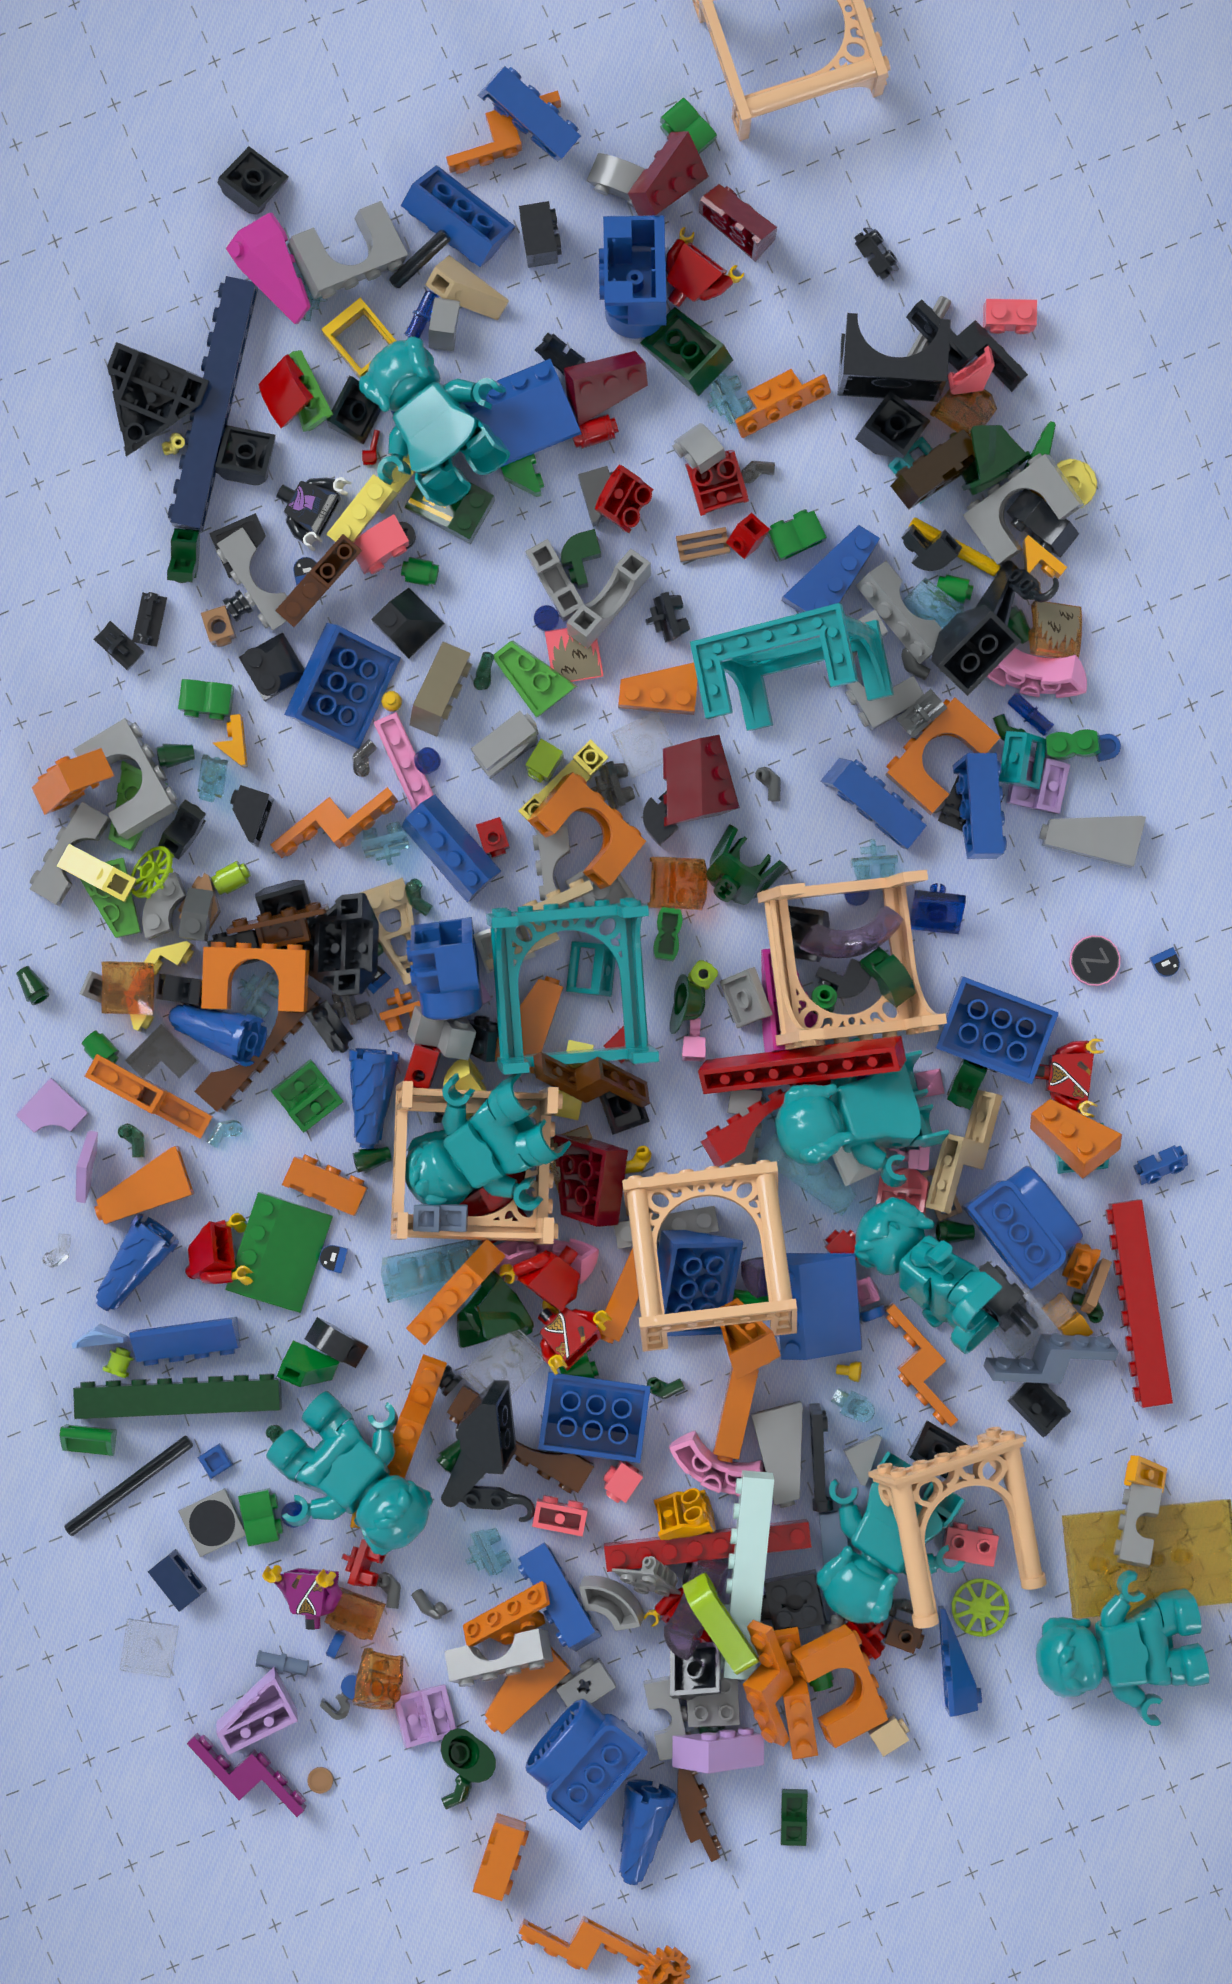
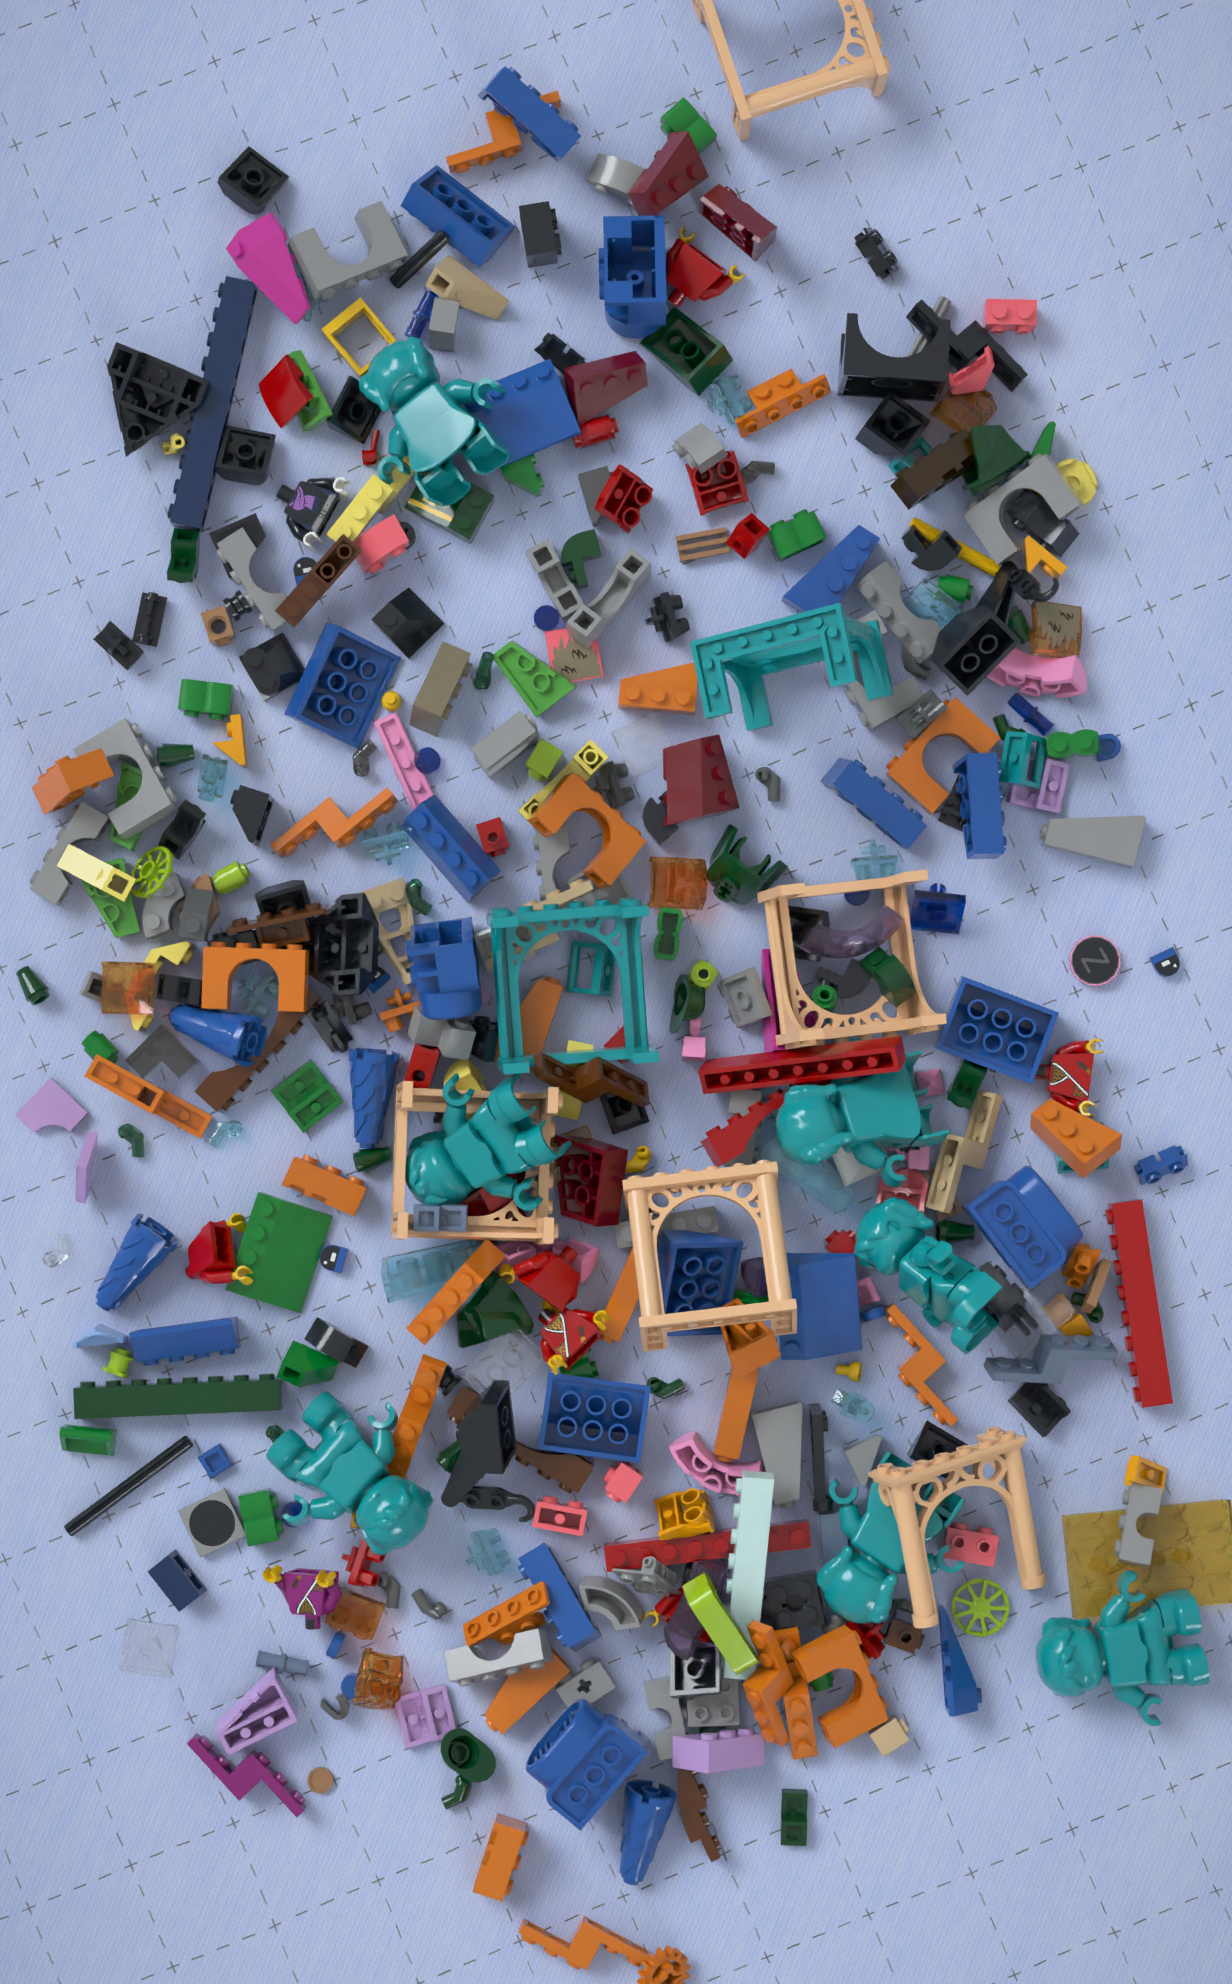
(150, 1187): orange slope -> none
(420, 571): green brick -> none

